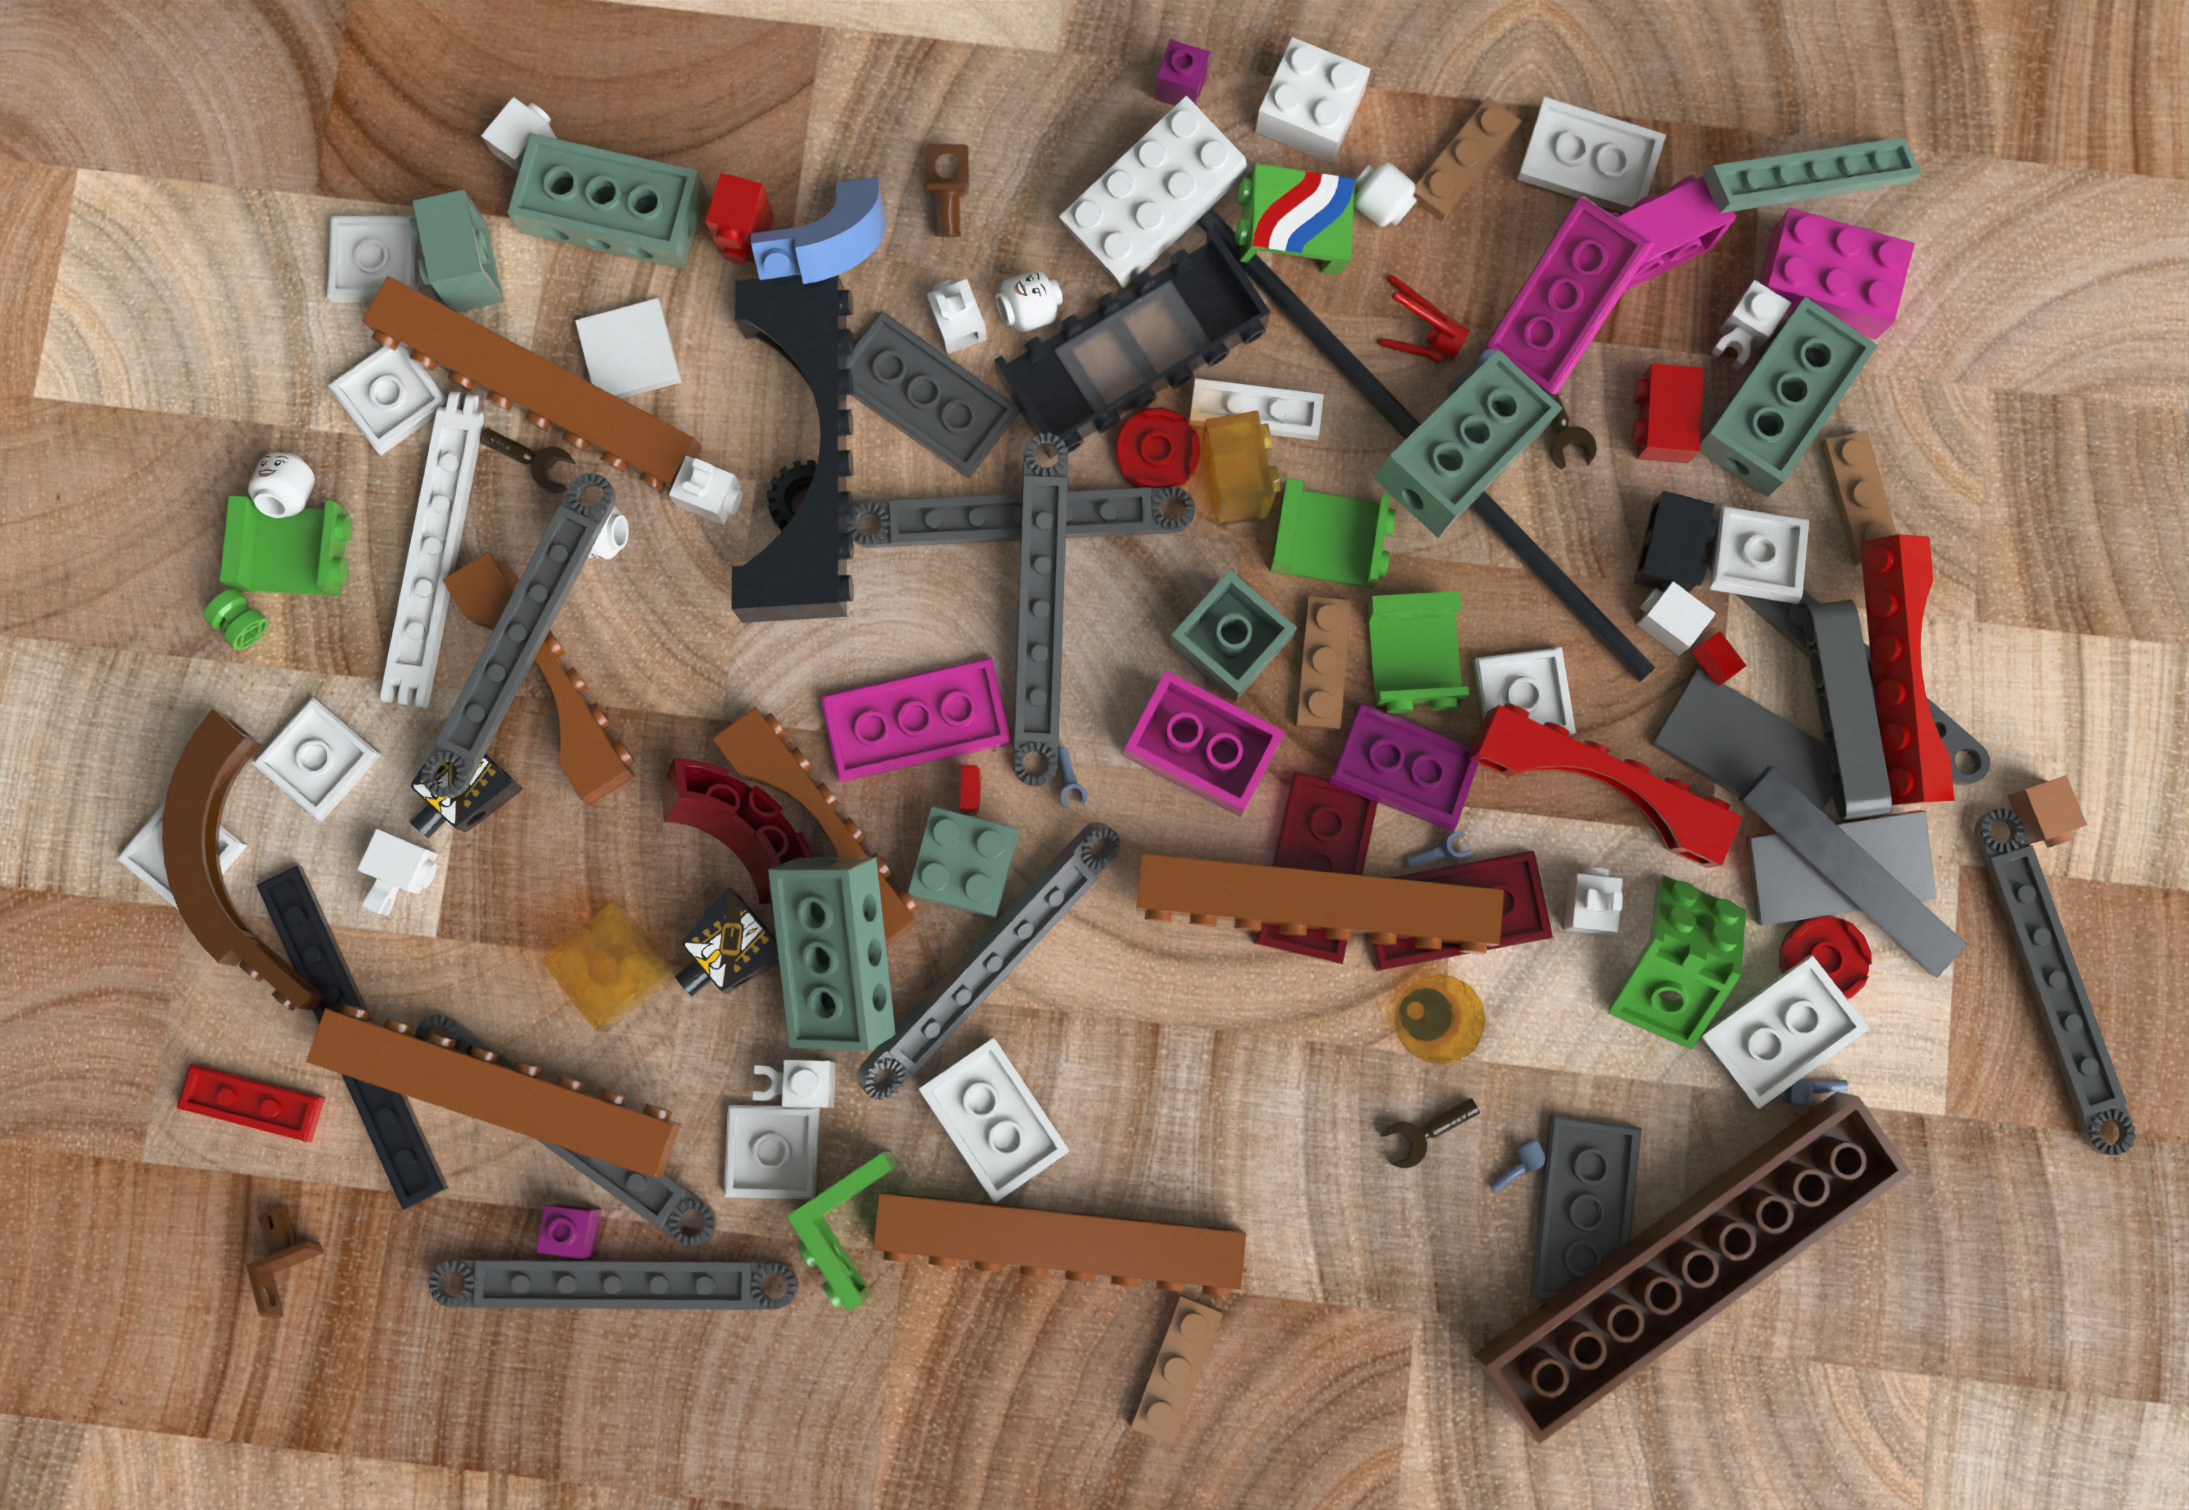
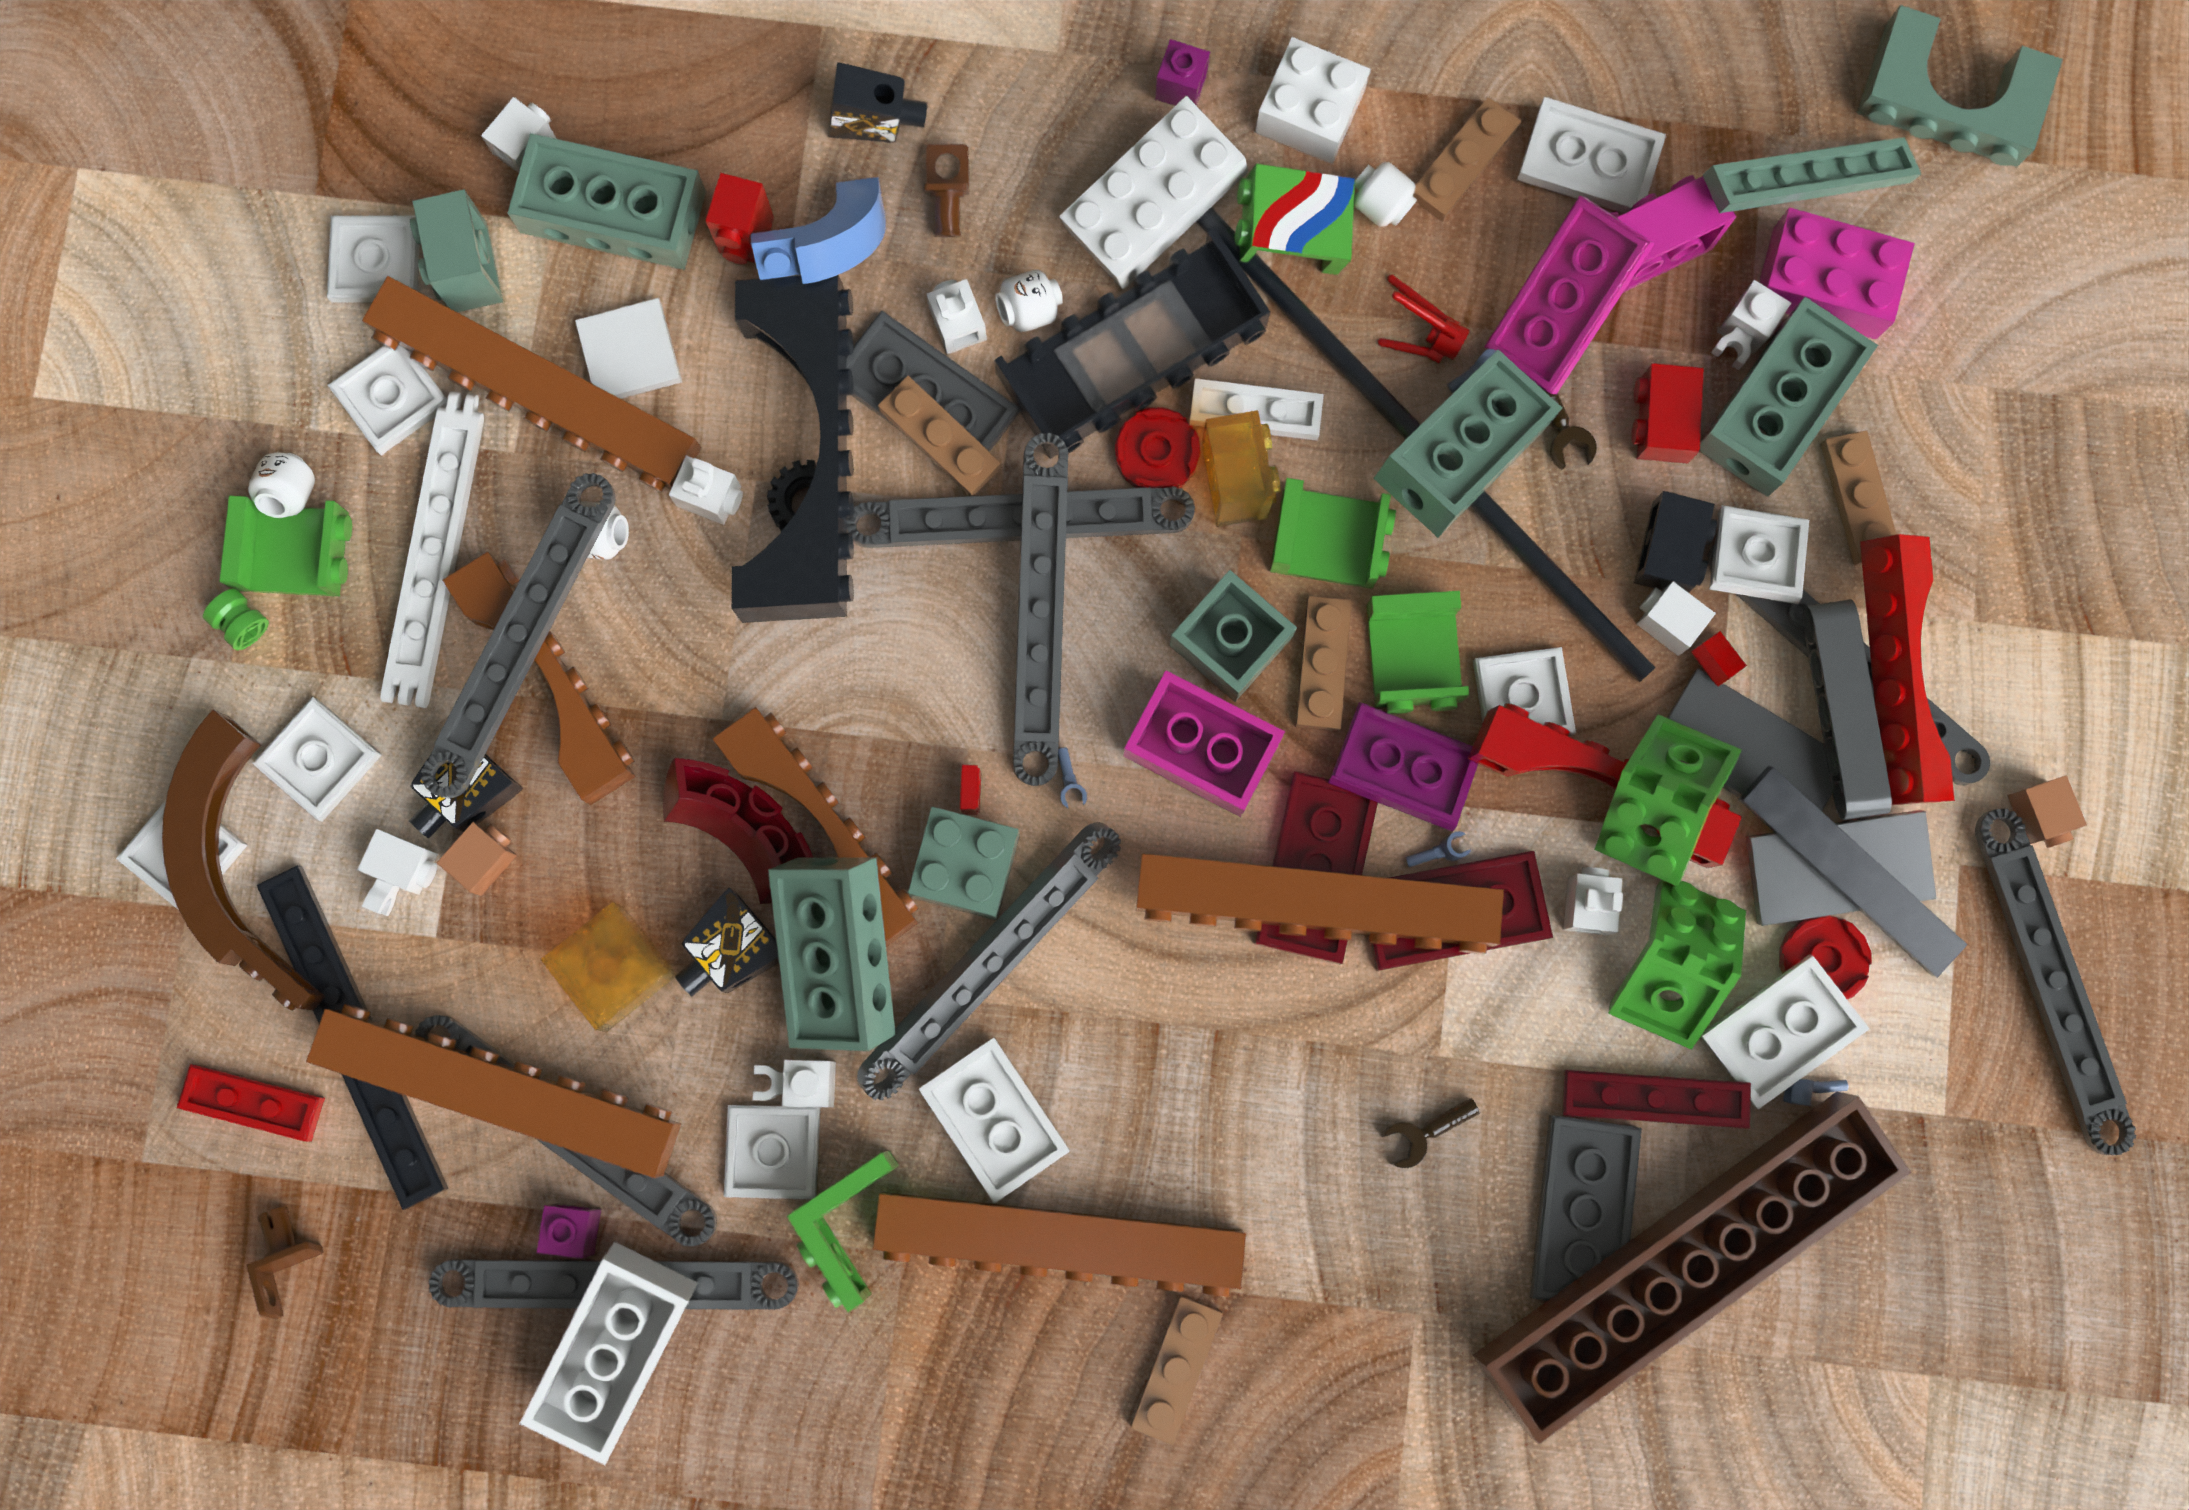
(478, 857): none -> nougat brick
(540, 463): dark brown piece -> none
(608, 1353): none -> white brick
(871, 105): none -> black torso
(915, 720): dark pink tile -> none
(939, 436): none -> medium nougat plate
(1440, 1019): clear yellow tile -> none
(1531, 1159): sand blue hand -> none
(1657, 1099): none -> dark red tile
(1667, 795): none -> bright green bracket
(1902, 94): none -> sand green arch

